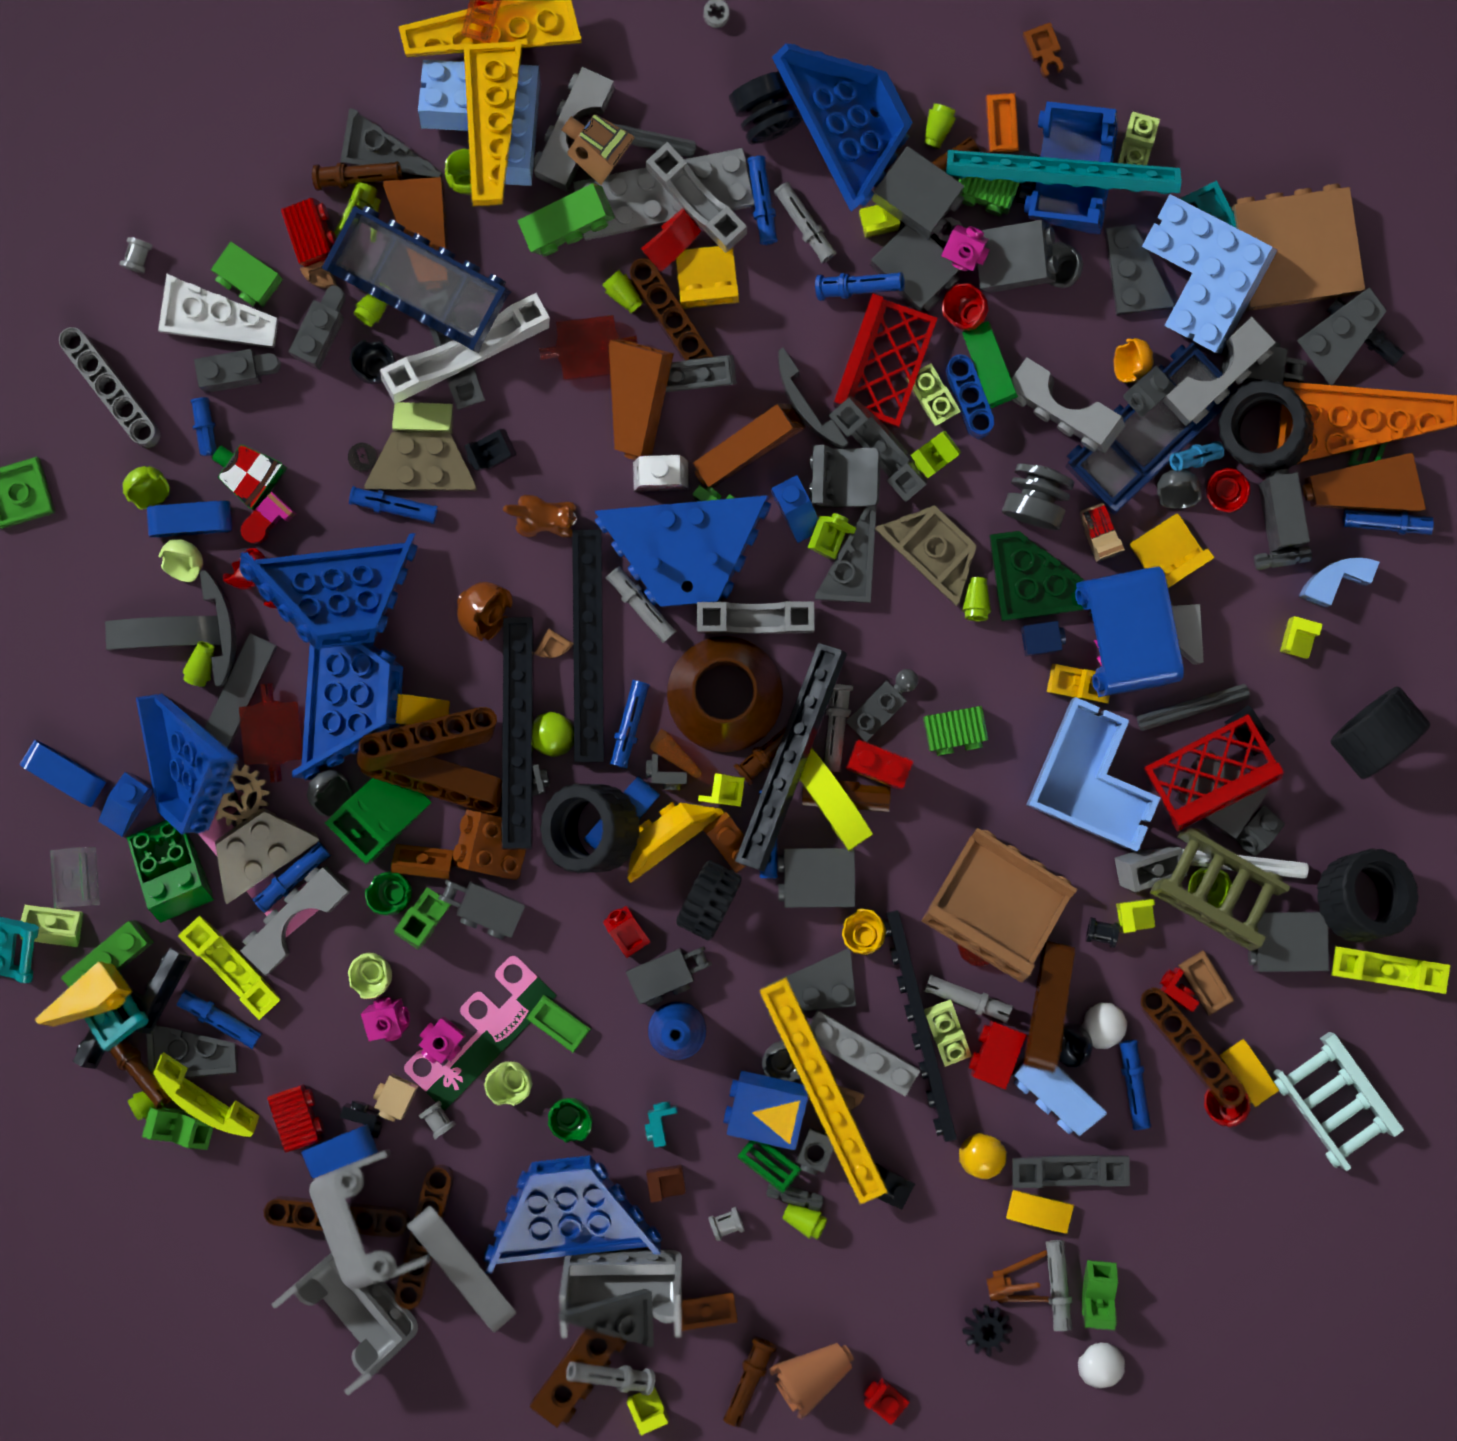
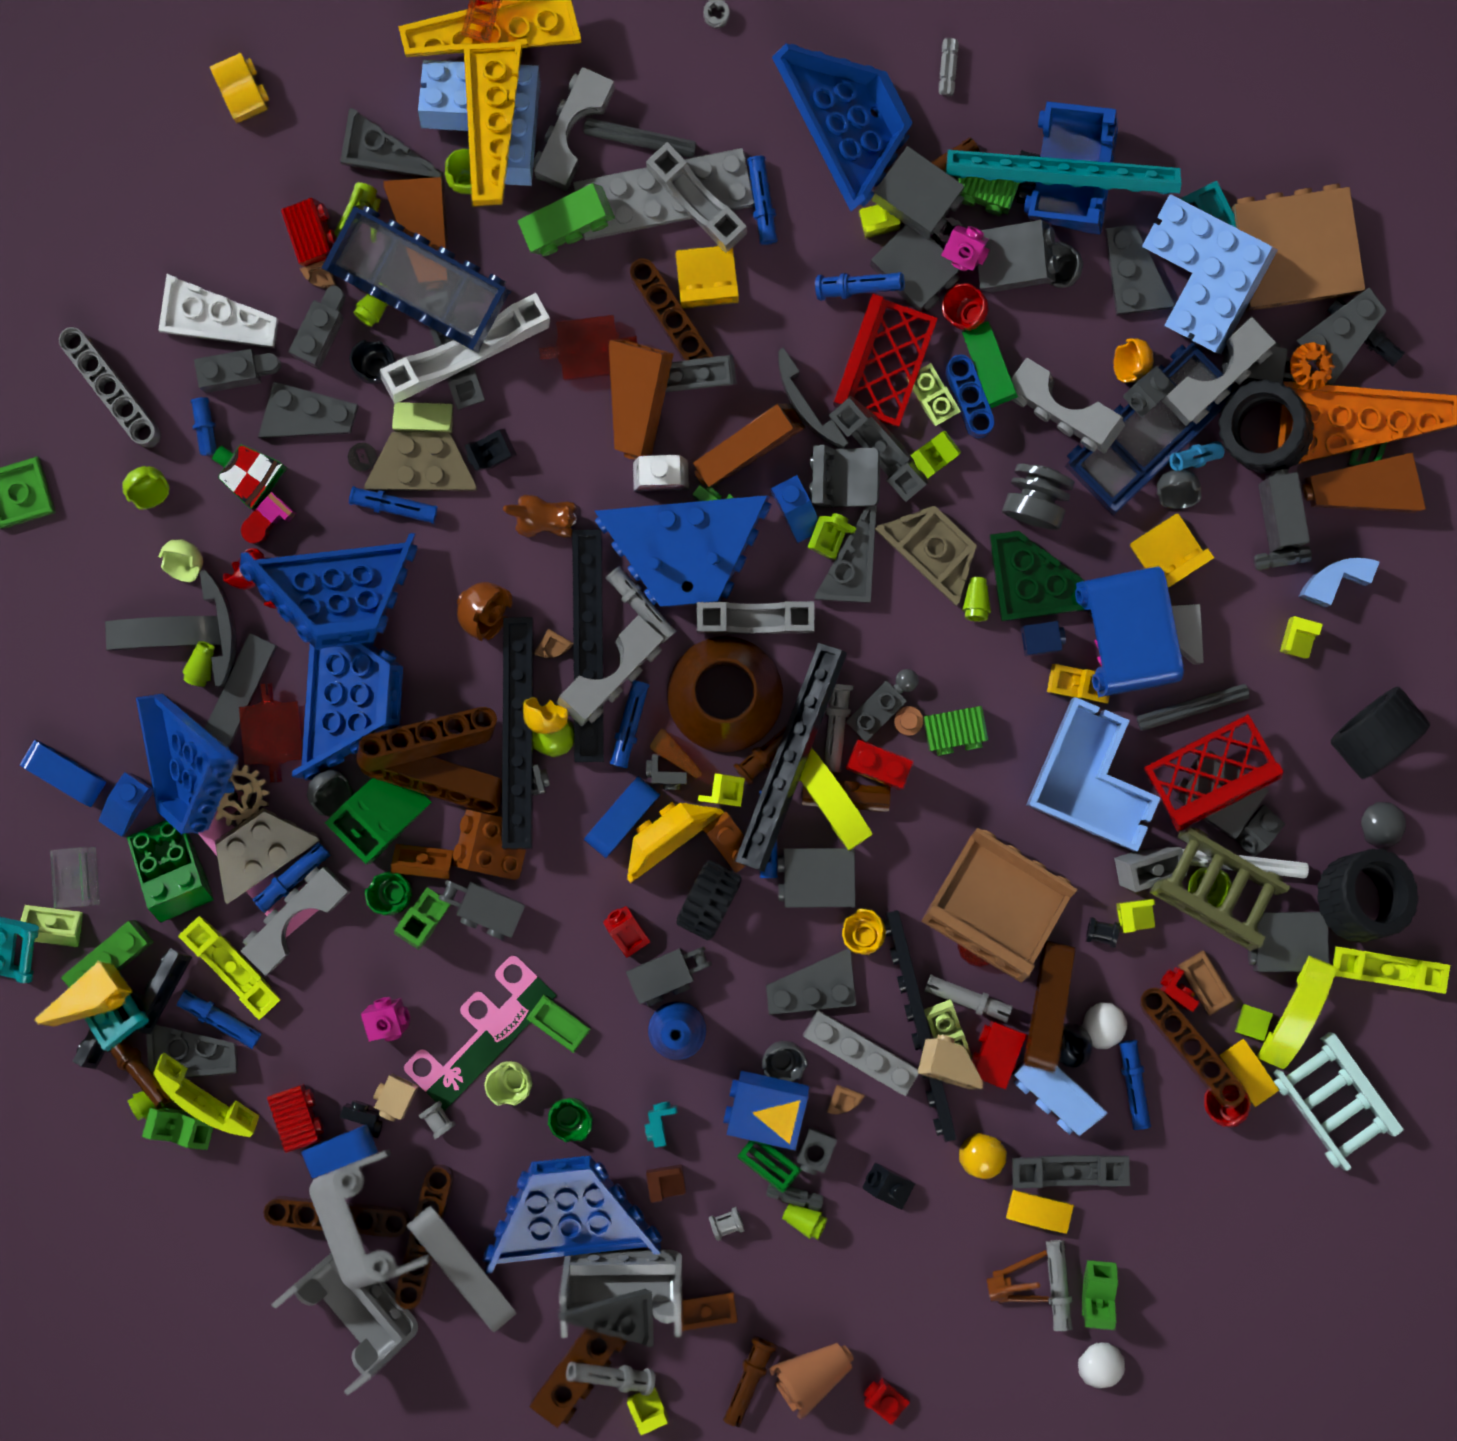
(136, 255): light grey bush -> none
(189, 519): blue beam -> none
(239, 88): none -> yellow brick
(246, 274): bright green brick -> none
(302, 412): none -> dark grey wing
(343, 175): reddish brown pin -> none
(369, 975): yellowish green hair -> none
(418, 709): yellow slope -> none
(449, 1033): dark pink brick -> none
(545, 718): none -> yellow hair
(561, 824): black tyre -> none
(587, 696): none -> light grey arch
(596, 145): medium nougat torso -> none
(622, 291): lime cone -> none
(672, 240): red slope -> none
(767, 110): black wheel -> none
(812, 232): light grey pin -> none
(823, 1090): yellow plate -> none
(908, 721): none -> nougat plate
(938, 125): lime cone -> none
(948, 67): none -> light grey axle
(949, 1063): none -> tan slope
(990, 1340): black gear -> none
(1002, 123): orange tile -> none
(1043, 45): dark orange plate -> none
(1100, 532): leg -> none
(1138, 139): yellowish green slope -> none
(1228, 490): red hair -> none
(1243, 733): black bracket -> none
(1253, 1022): none -> lime tile
(1299, 1014): none -> neon yellow slope
(1301, 369): none -> orange gear
(1383, 824): none -> dark grey hair
(1394, 522): blue pin -> none

